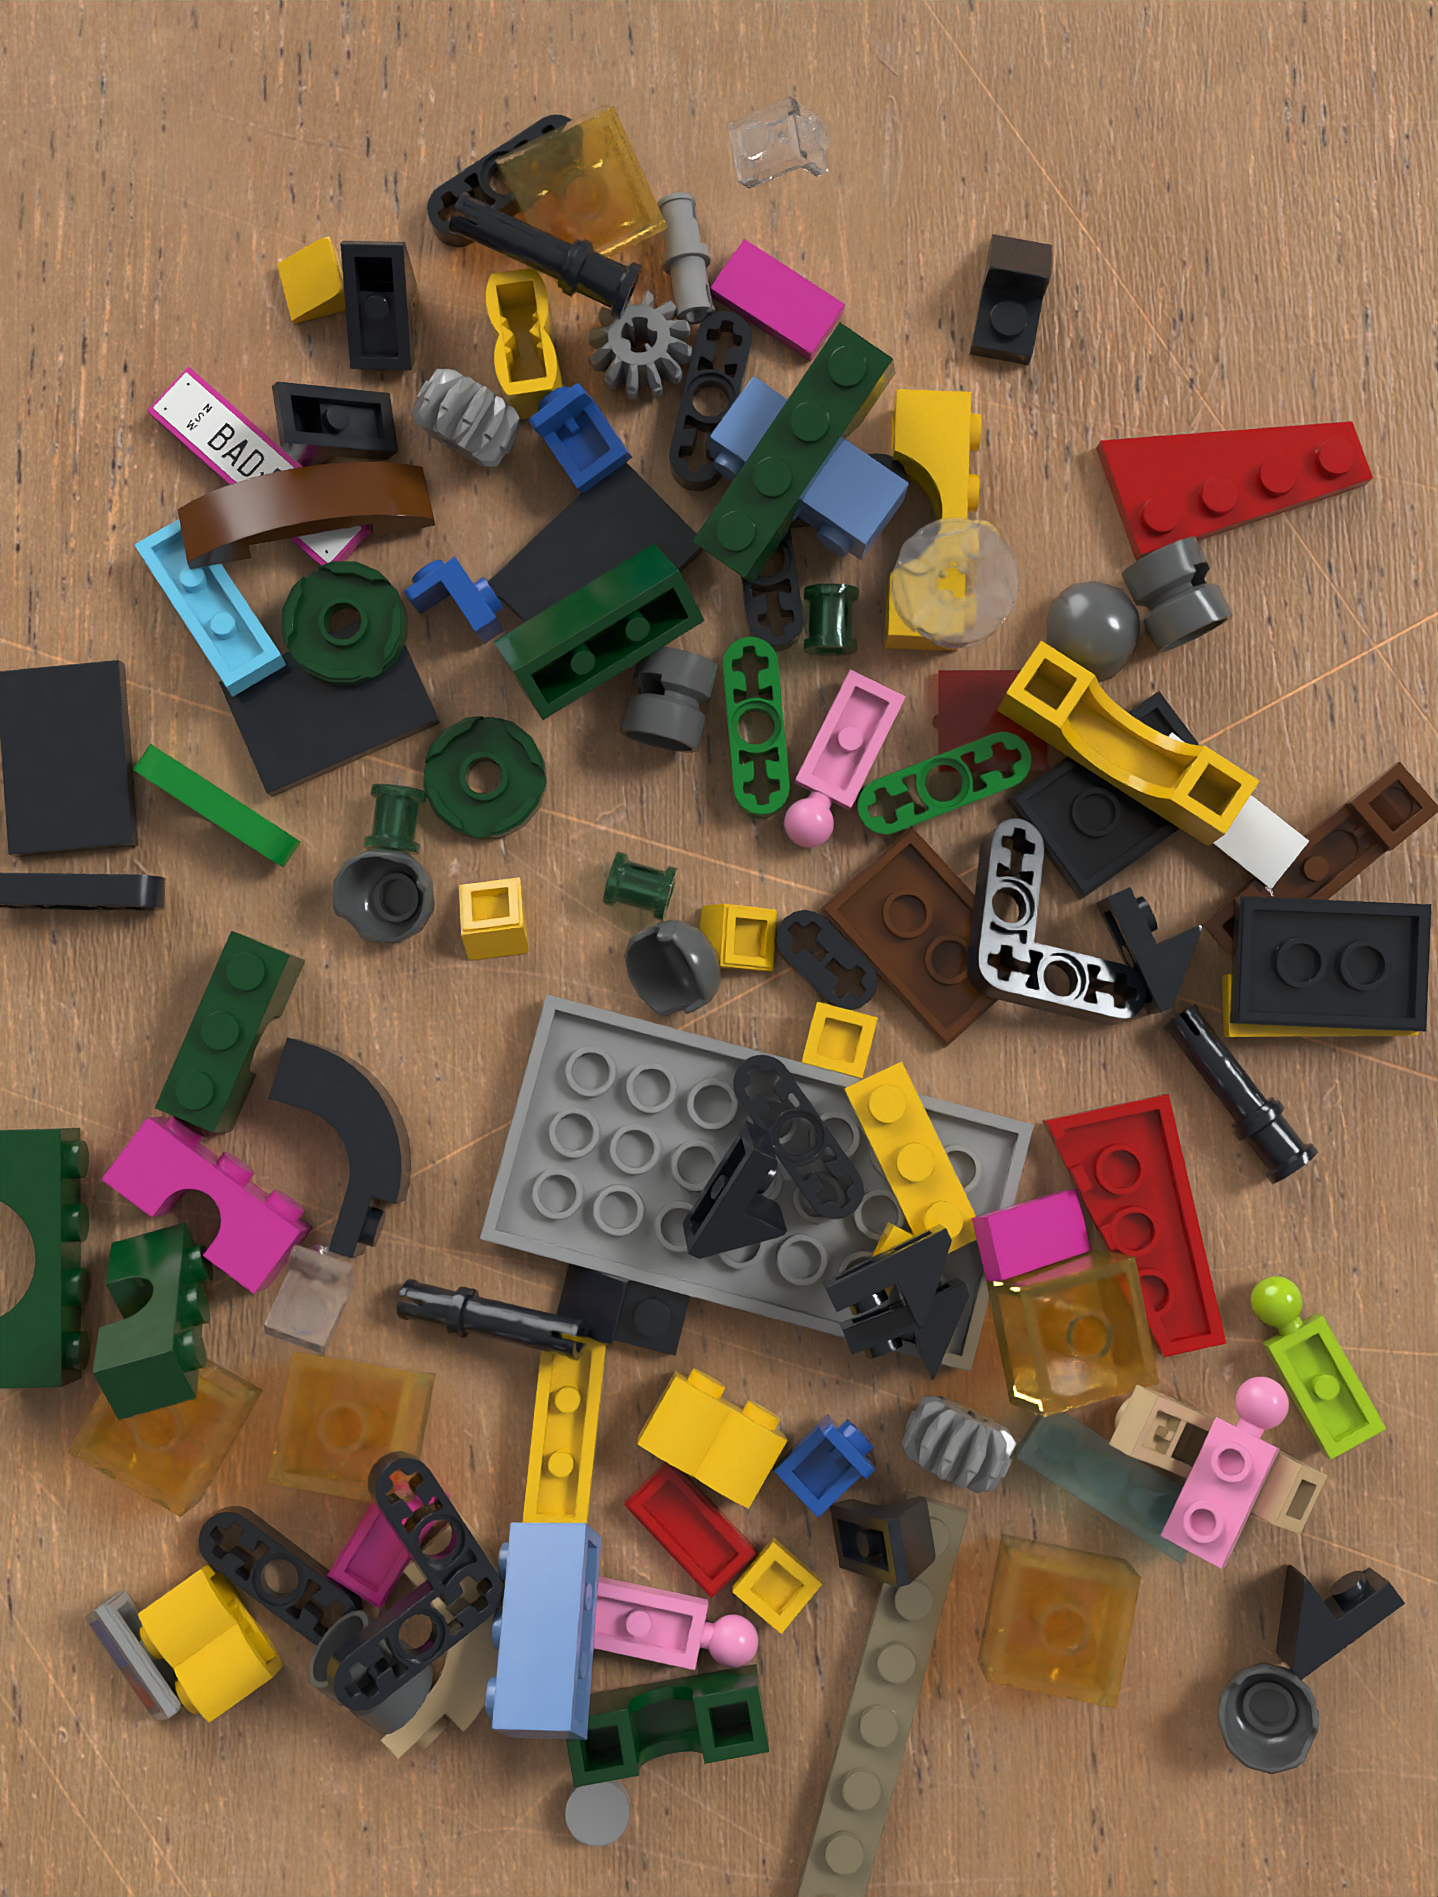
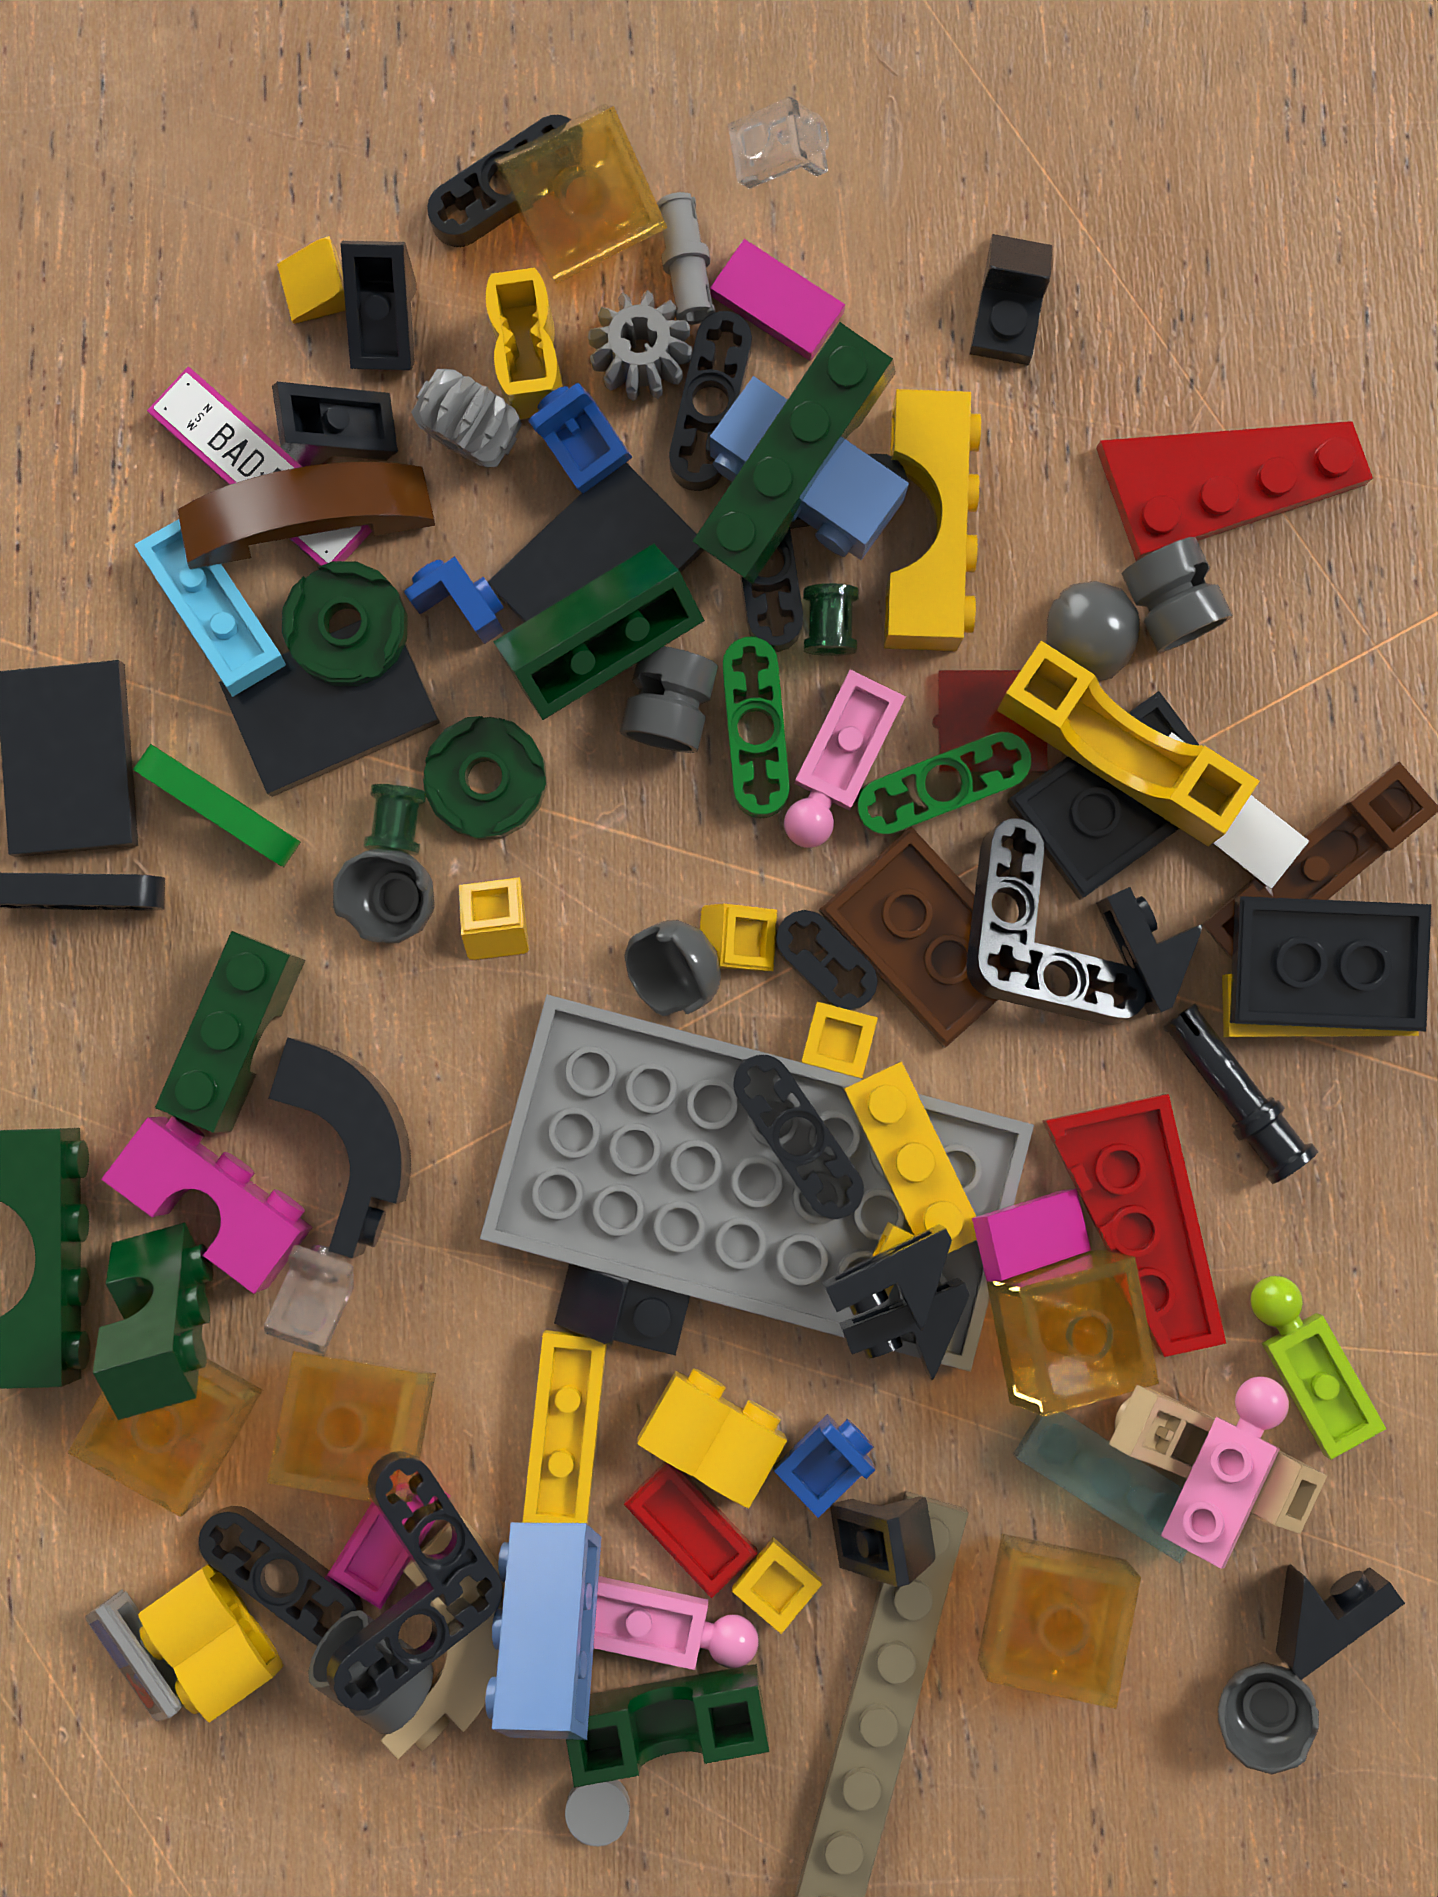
(468, 1313): black pin -> none
(573, 265): black pin -> none
(640, 886): clear green bush -> none
(731, 1205): black slope -> none
(958, 1444): light grey gear -> none
(975, 551): clear plate -> none

